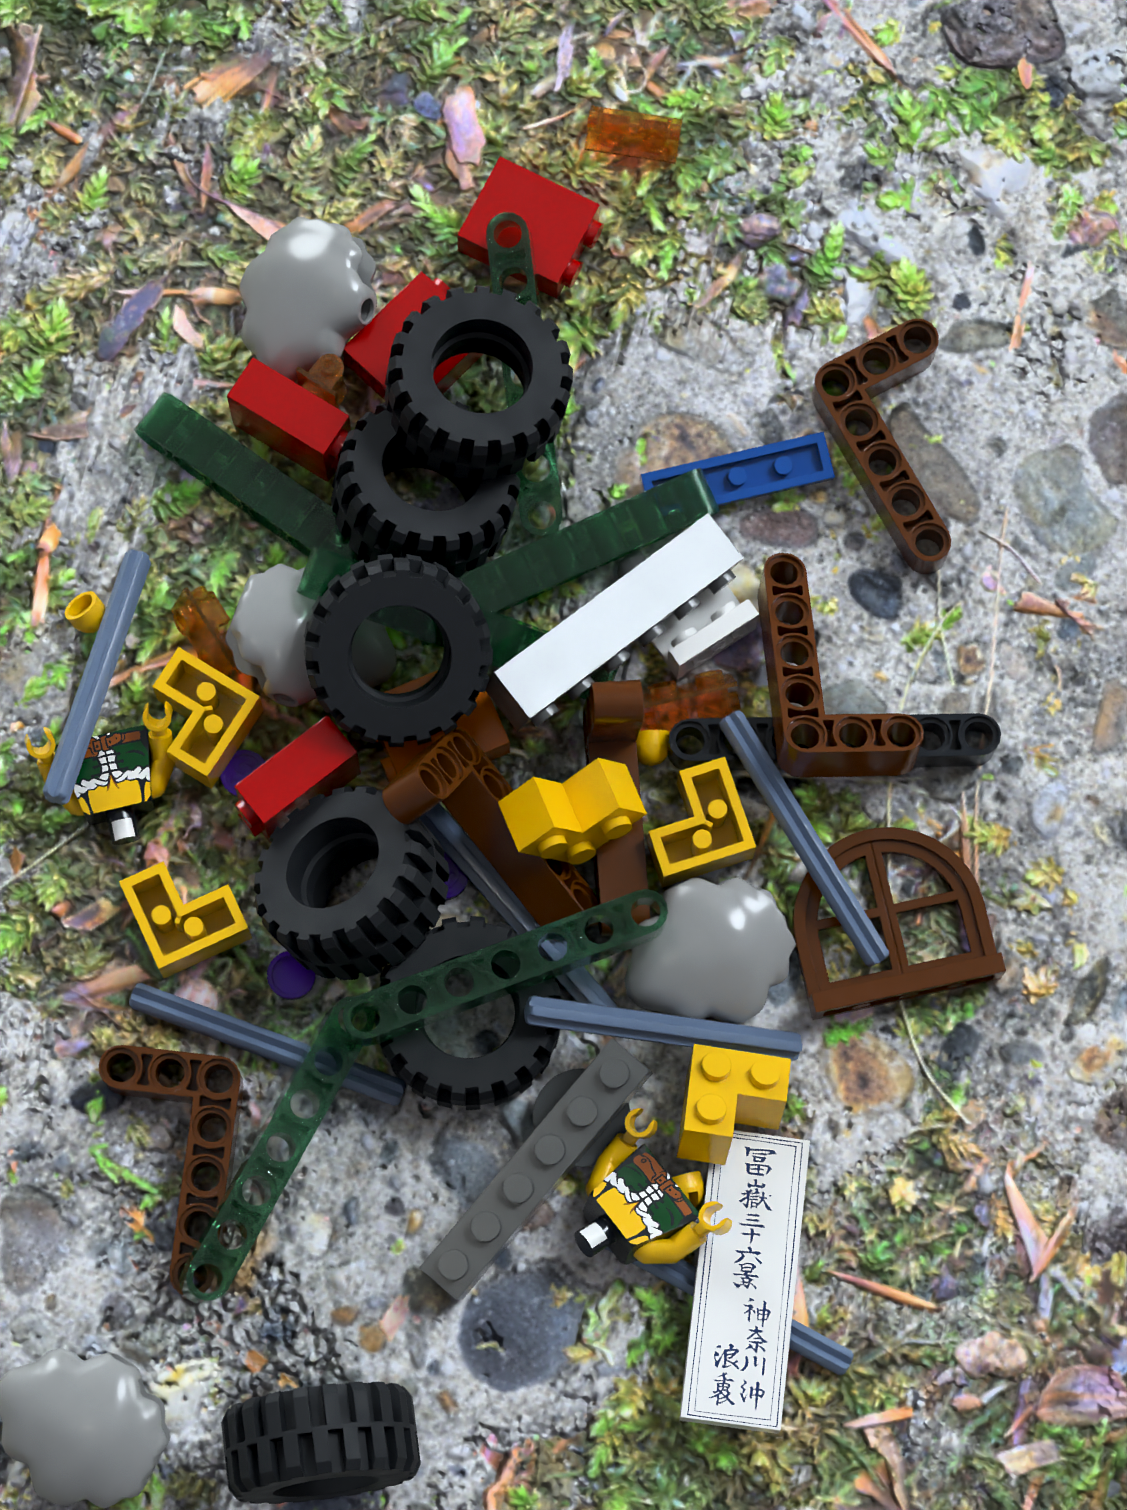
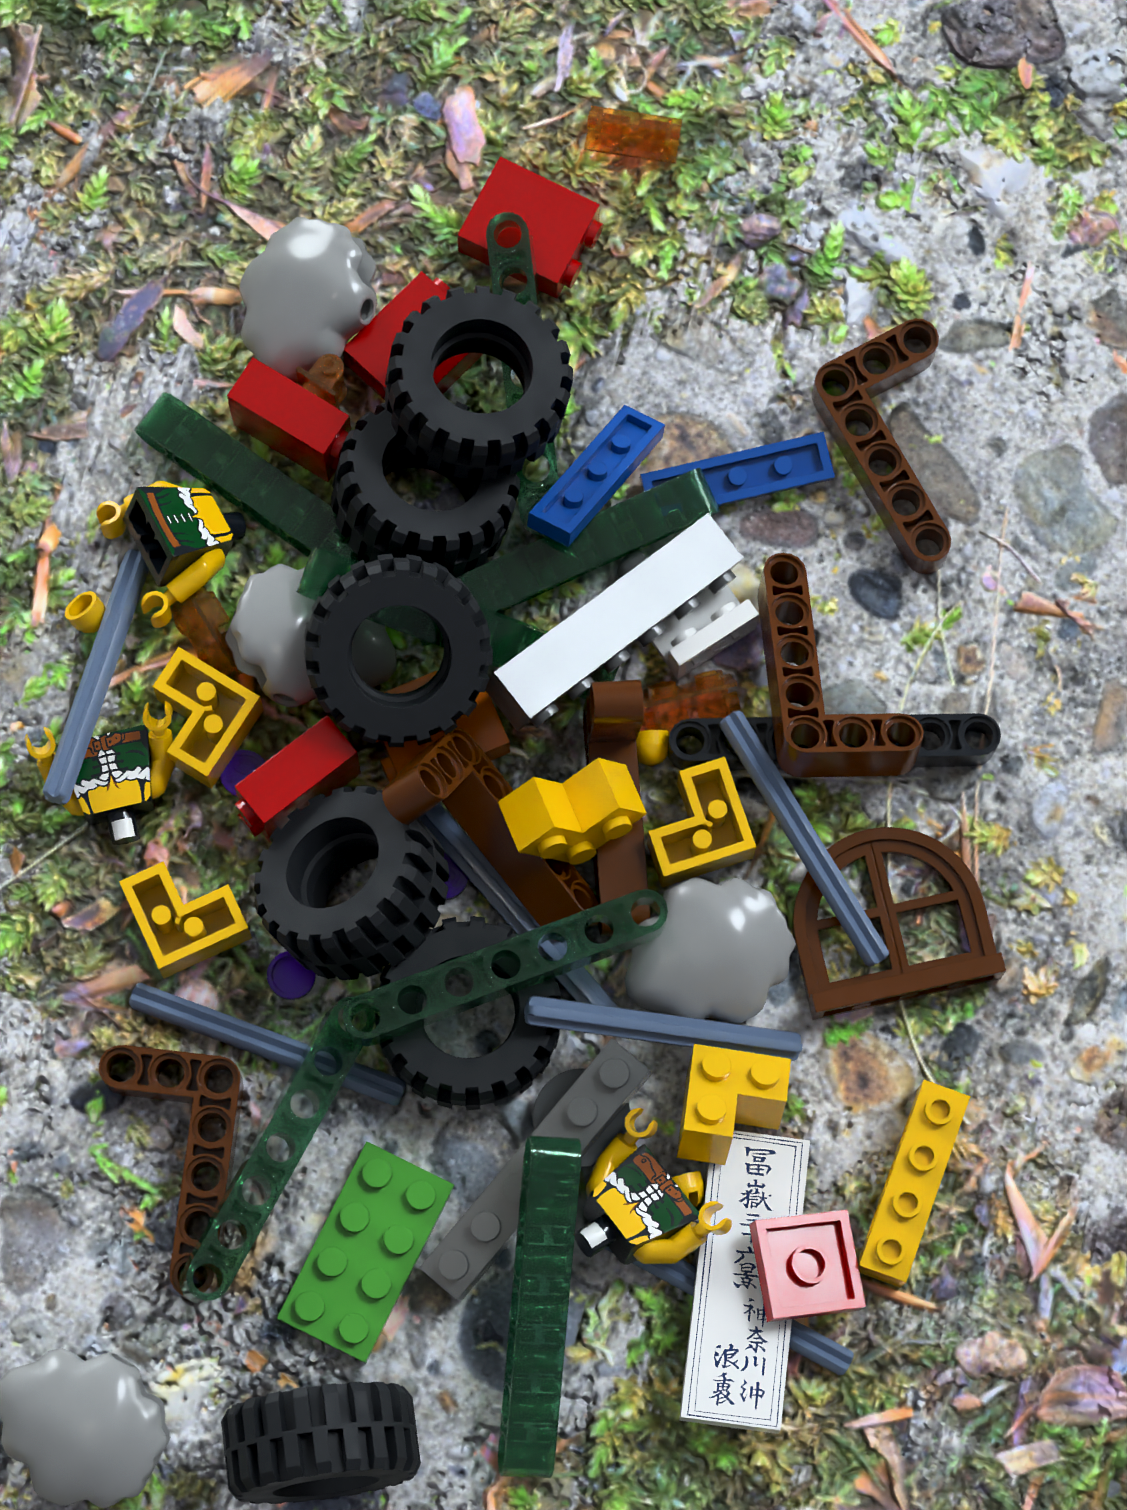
(178, 537): none -> torso
(366, 1252): none -> bright green plate
(539, 1306): none -> clear green beam
(595, 475): none -> blue plate
(807, 1265): none -> plate
(912, 1183): none -> yellow brick

